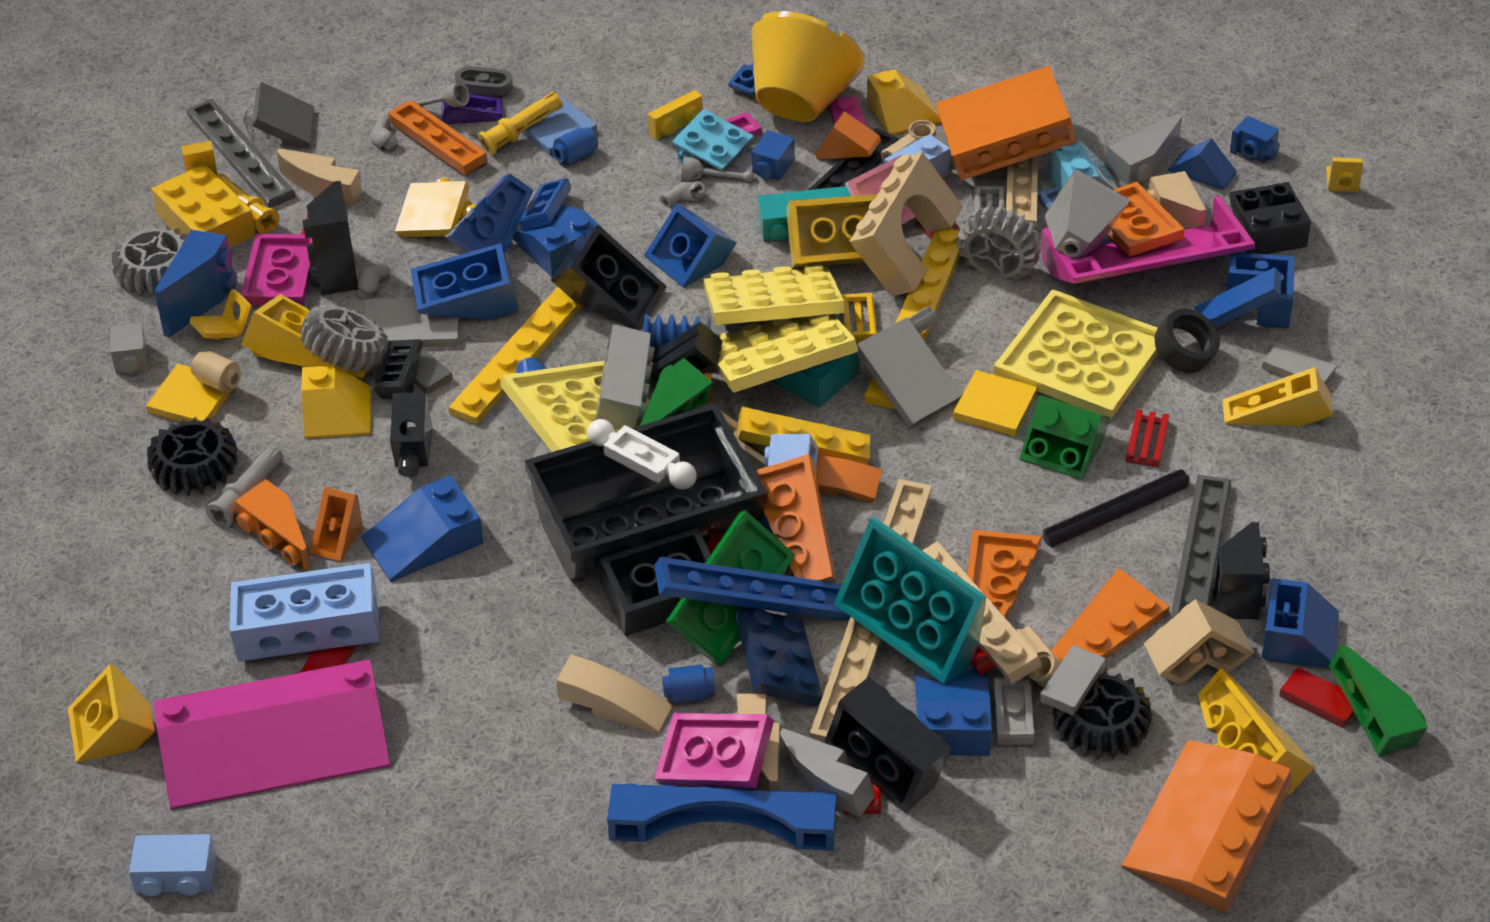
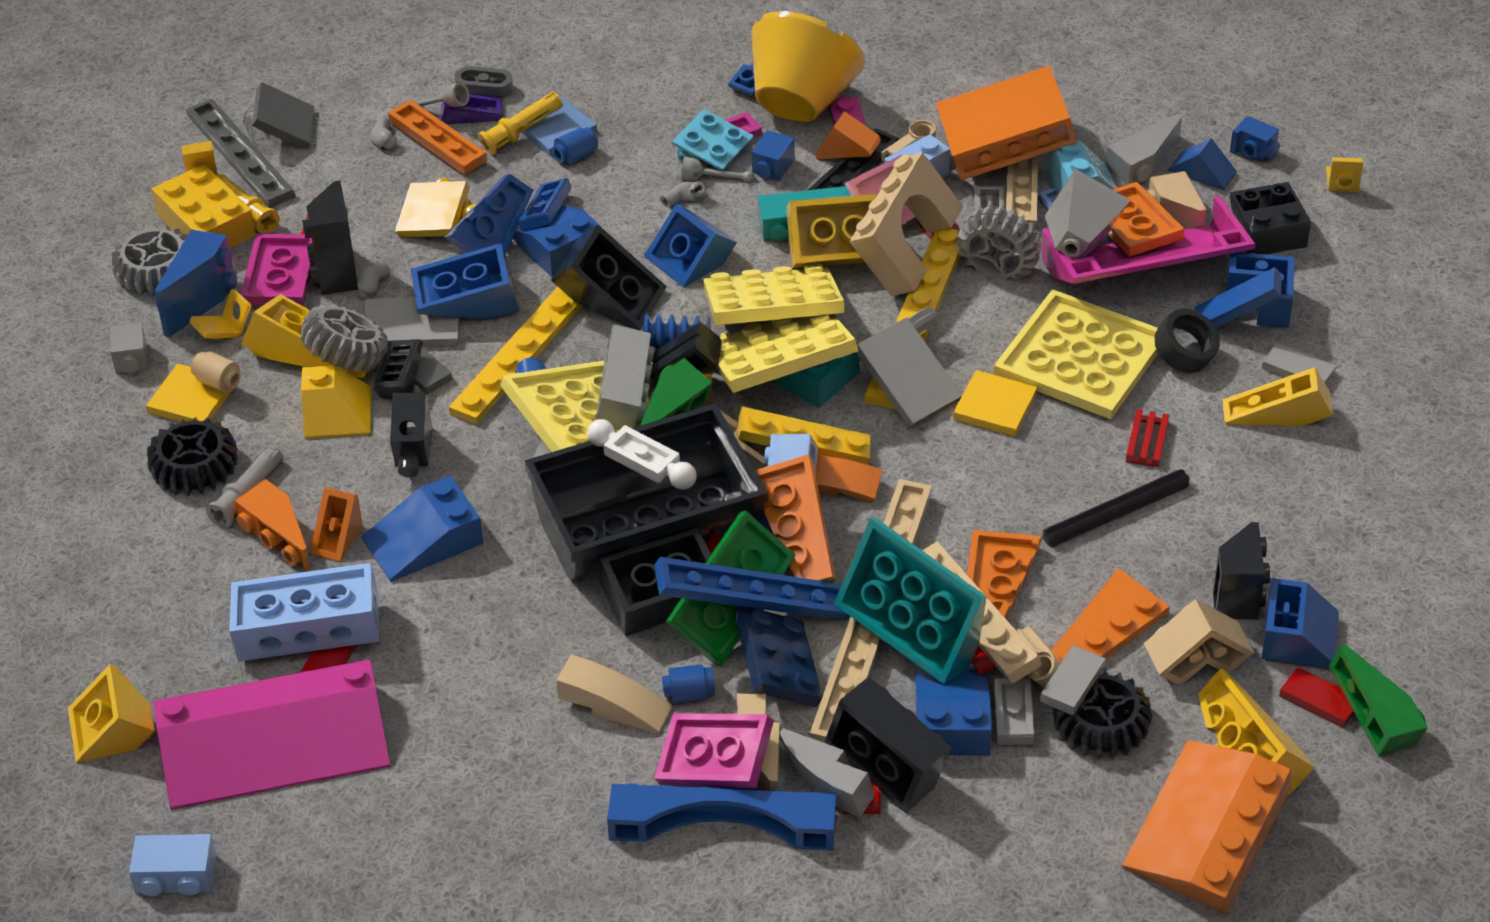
(317, 172): tan slope -> none
(674, 114): yellow plate -> none
(860, 335): yellow tile -> none
(899, 101): yellow slope -> none
(1063, 437): green slope -> none
(1202, 542): dark grey tile -> none

